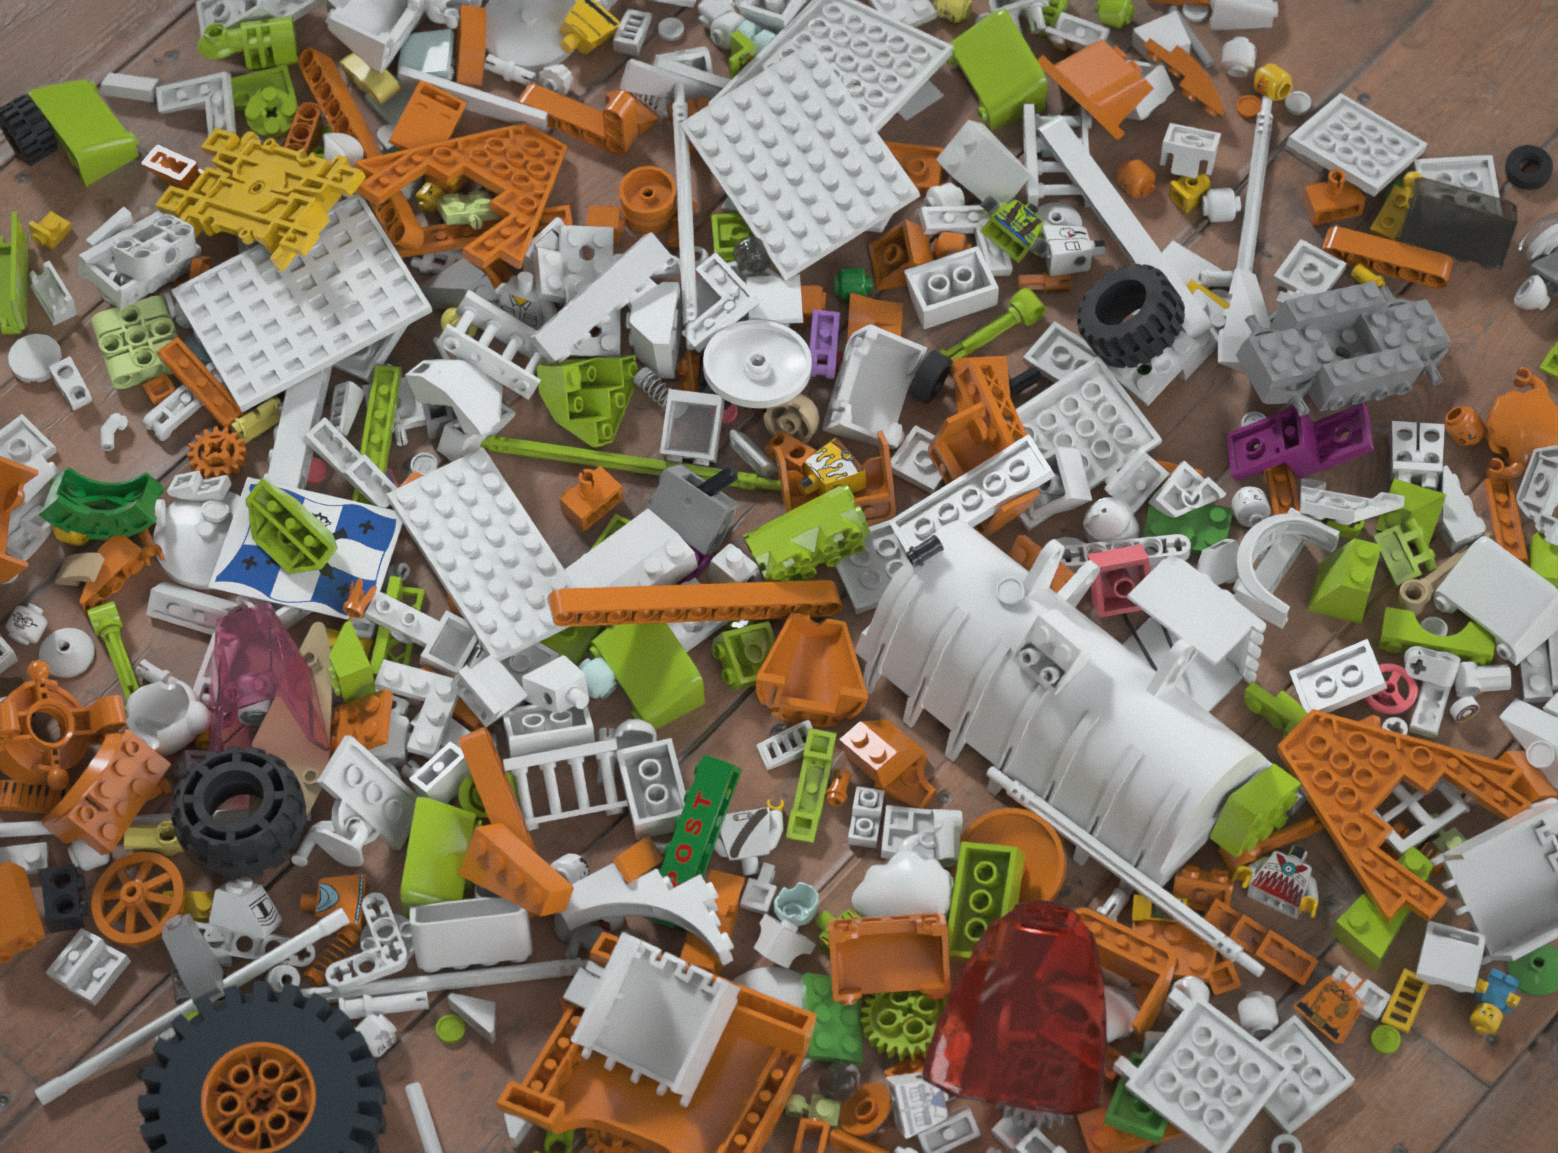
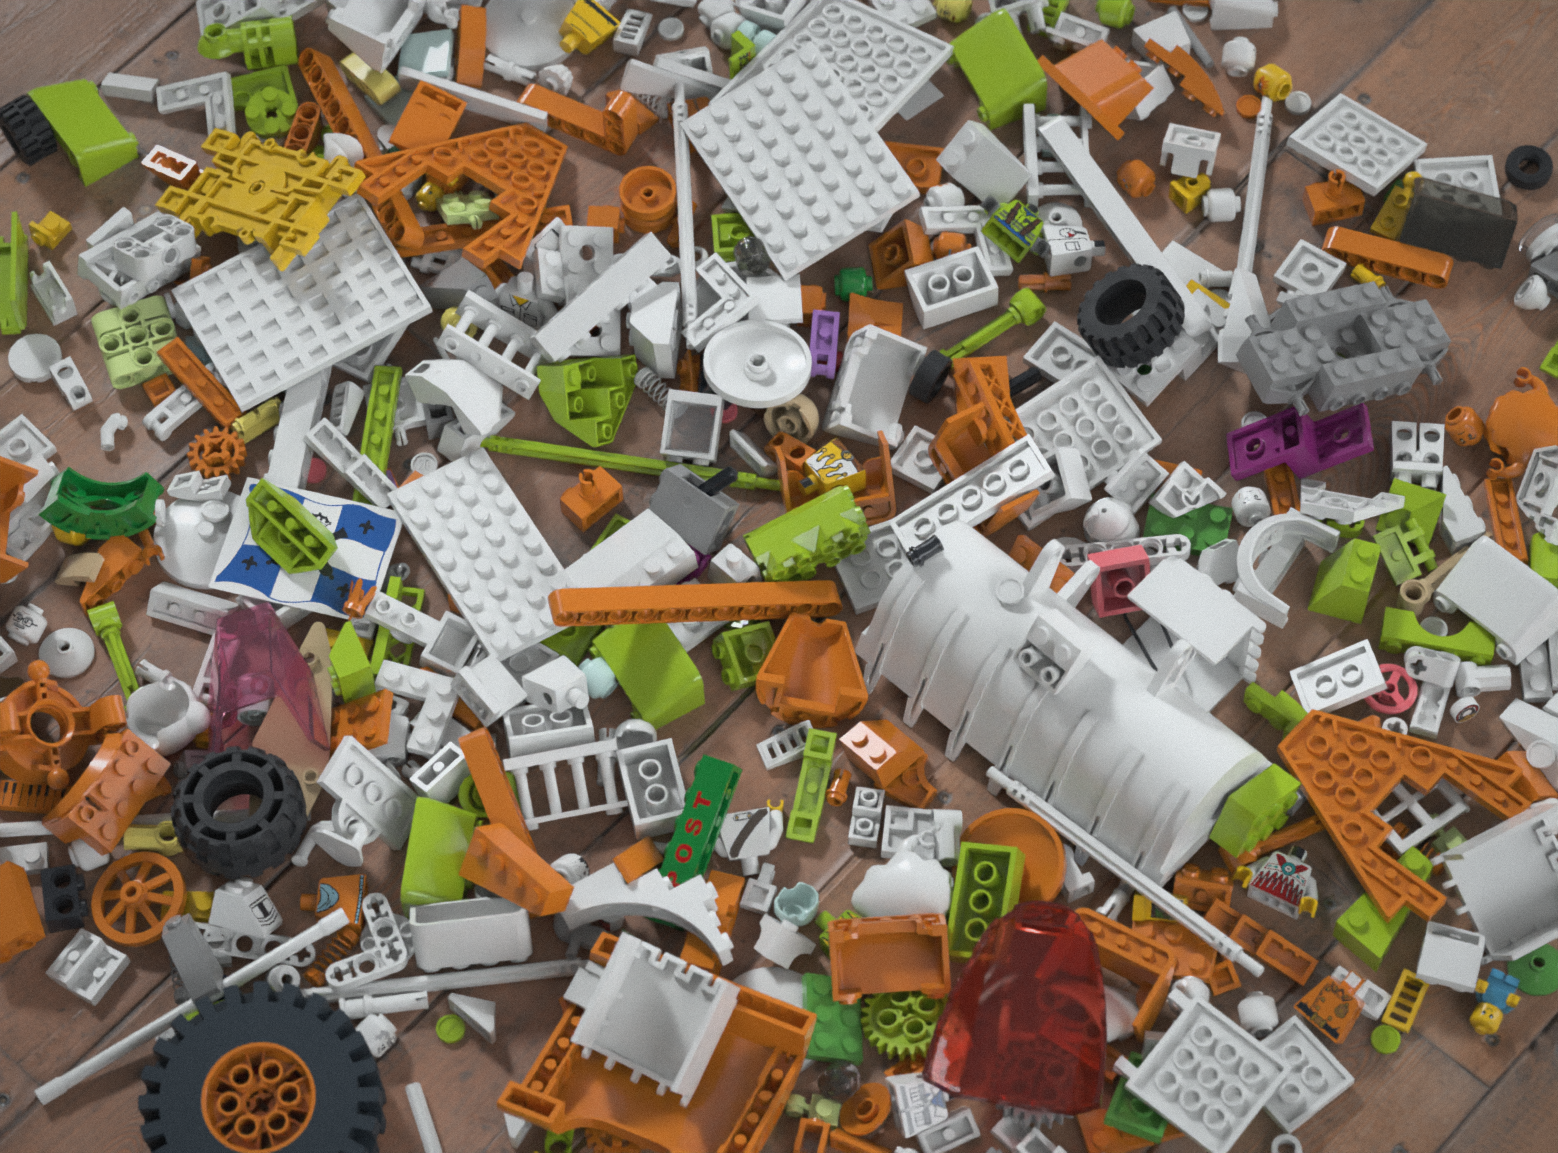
(1075, 883): none -> white leg

